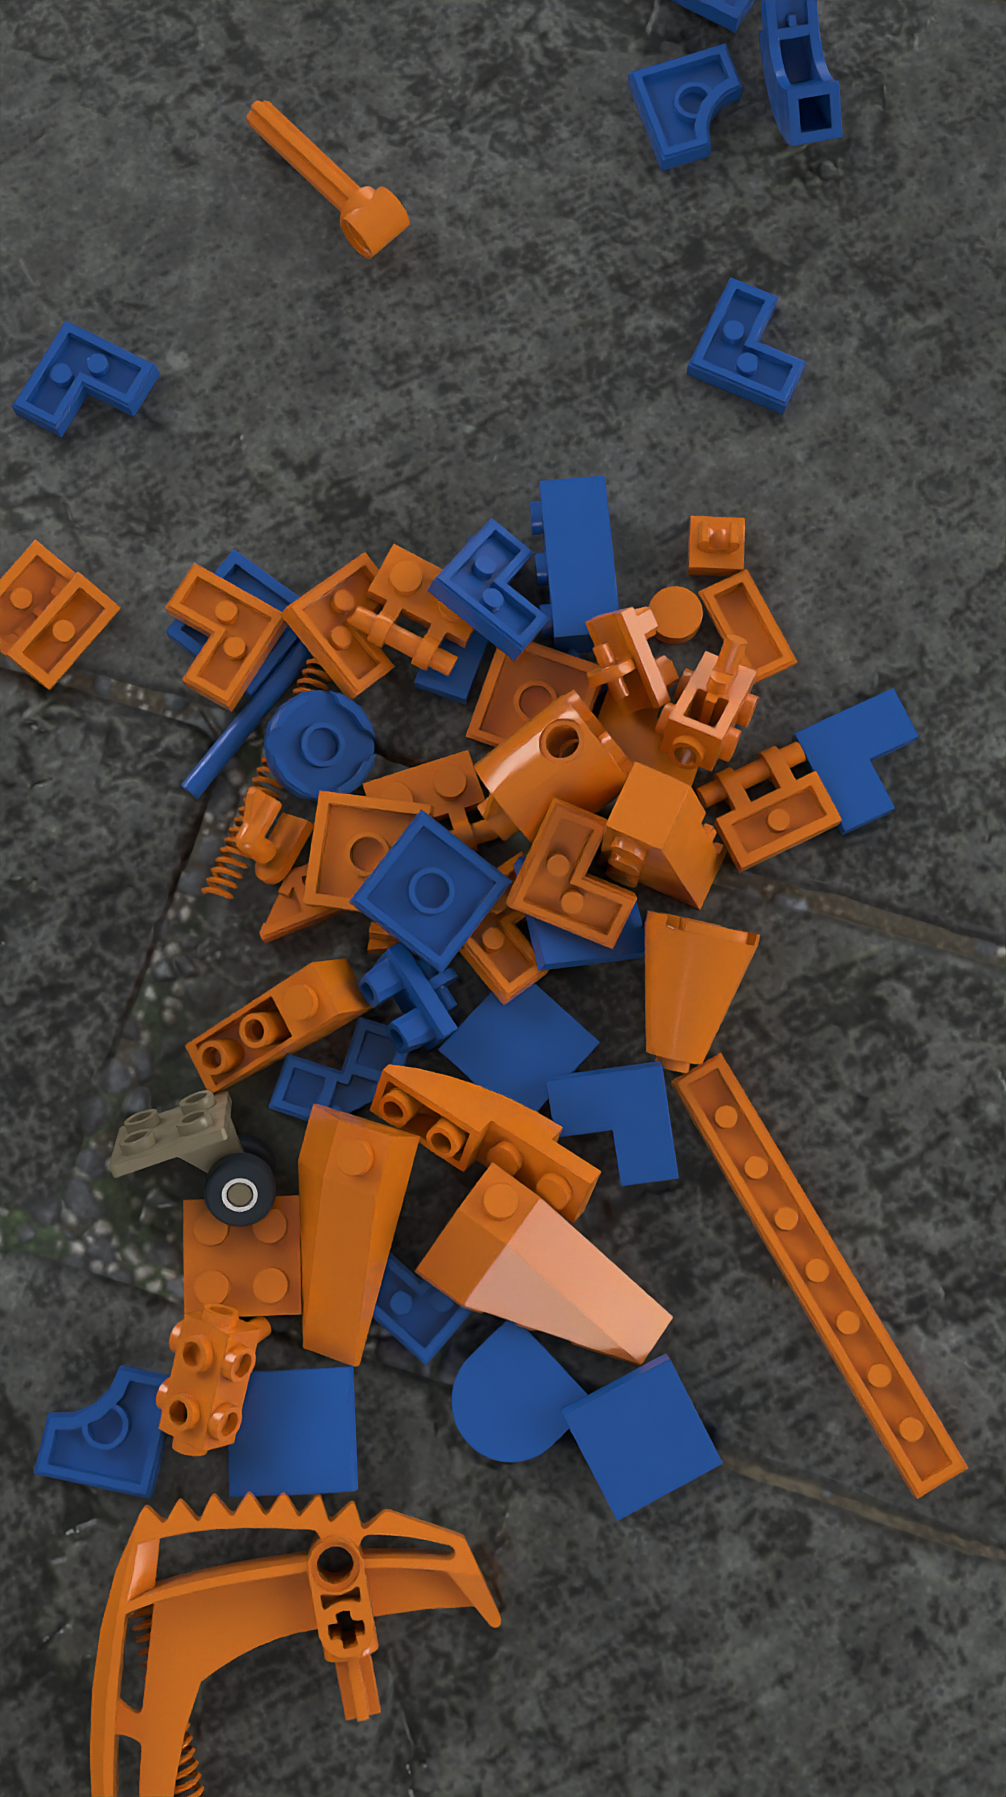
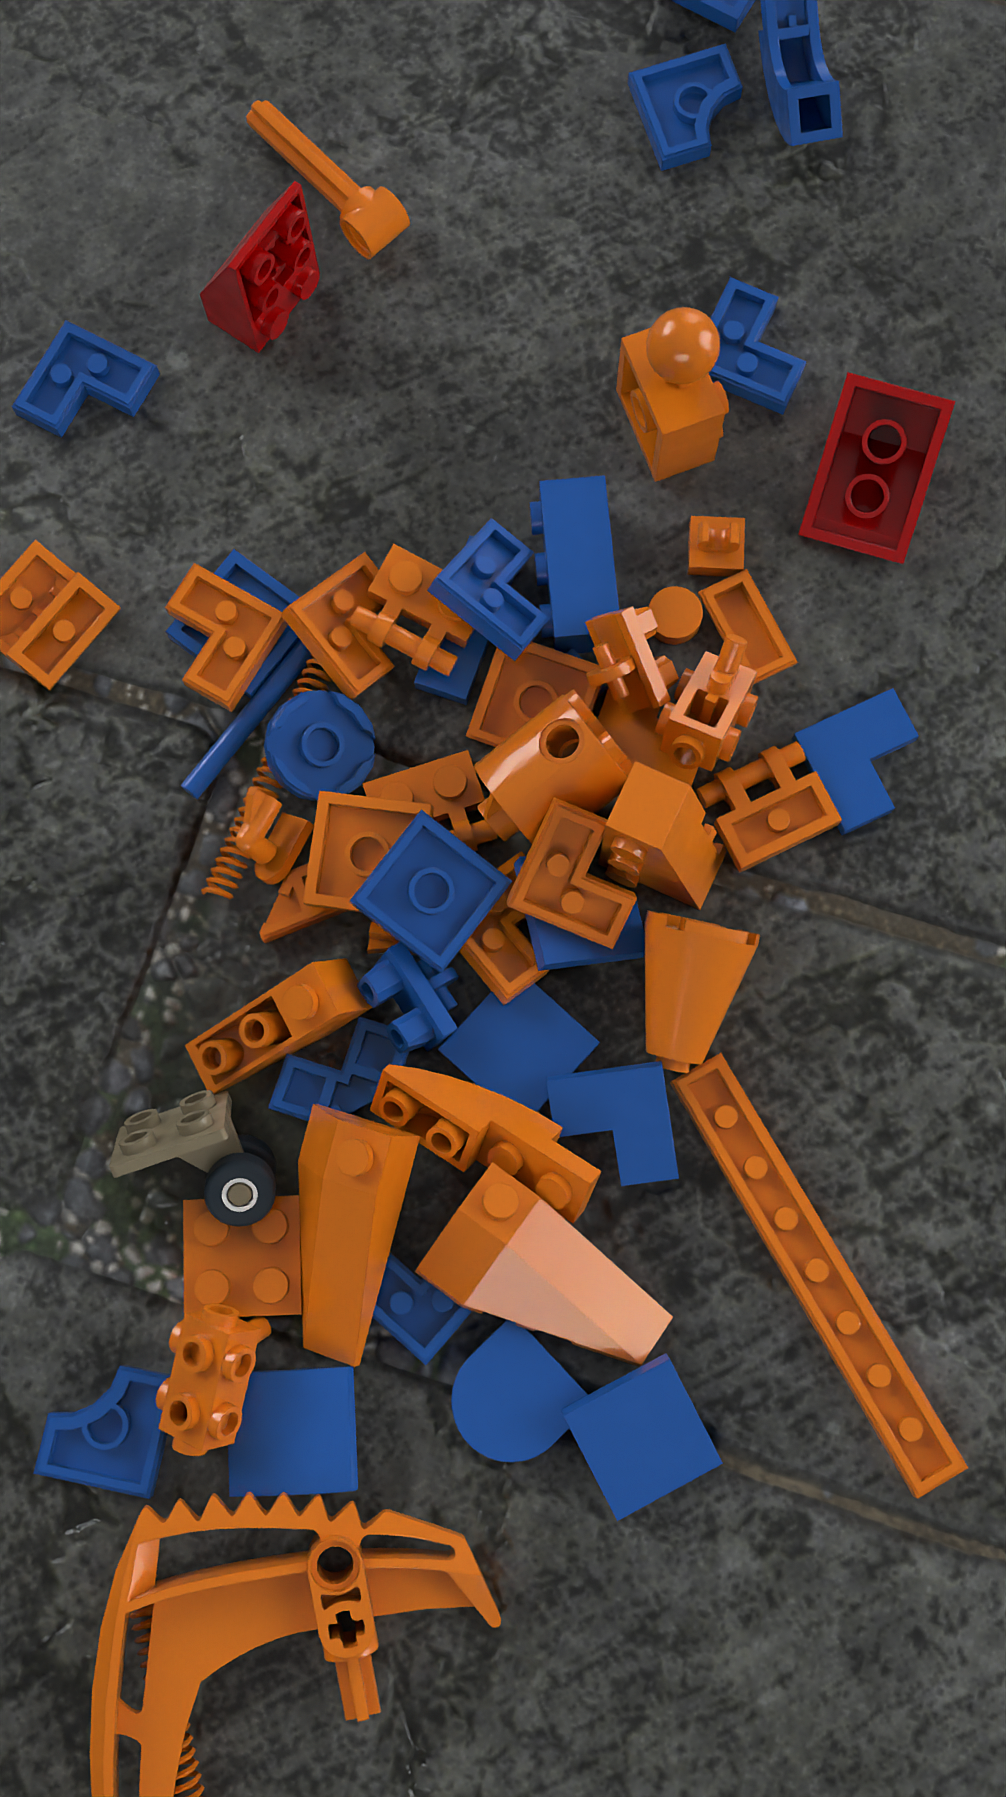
(265, 274): none -> red slope
(670, 391): none -> orange brick
(876, 467): none -> red slope

